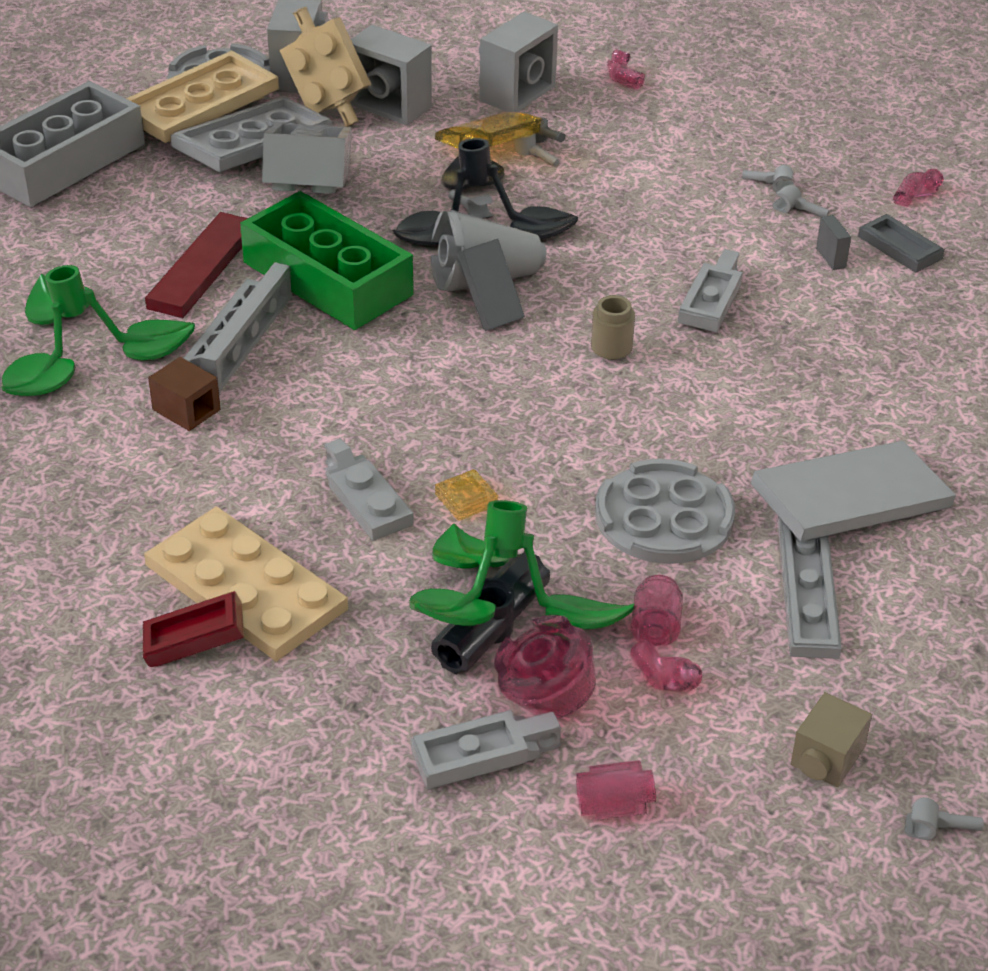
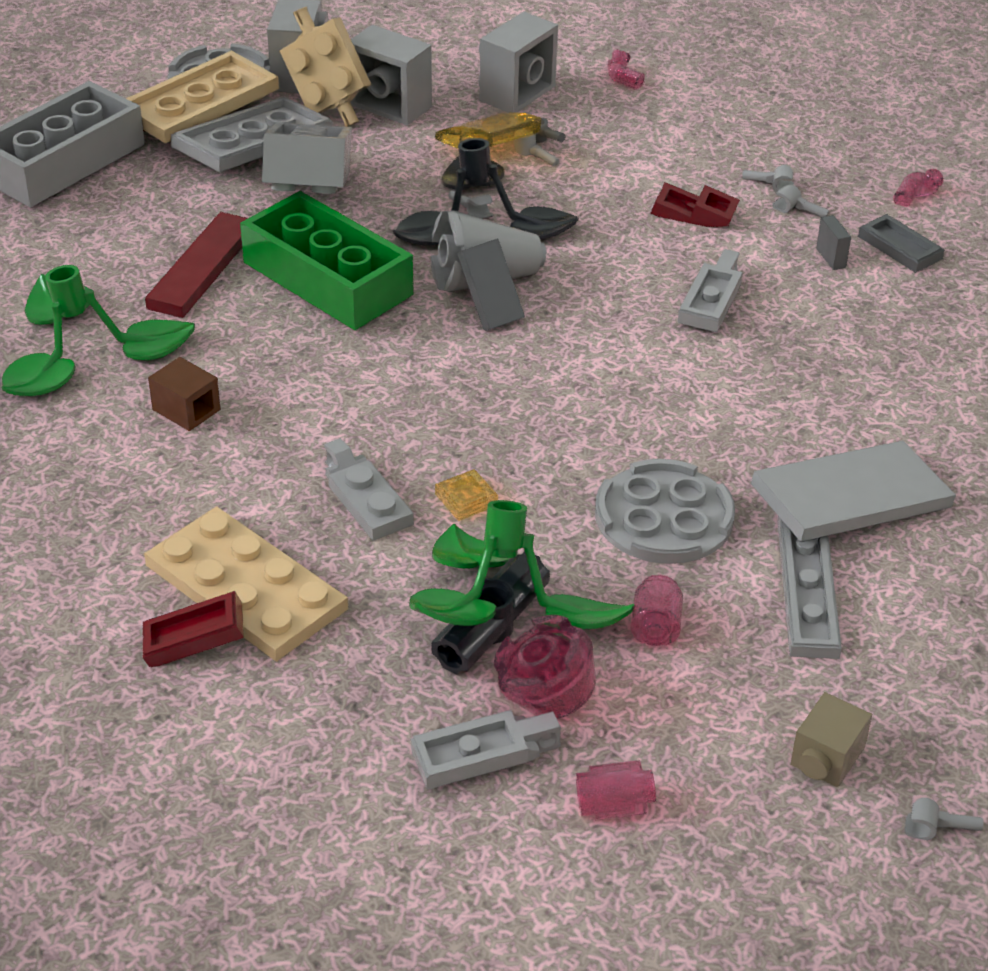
(242, 324): light grey fence -> none
(612, 327): dark tan brick -> none
(665, 672): clear pink arm -> none
(708, 210): none -> dark red slope

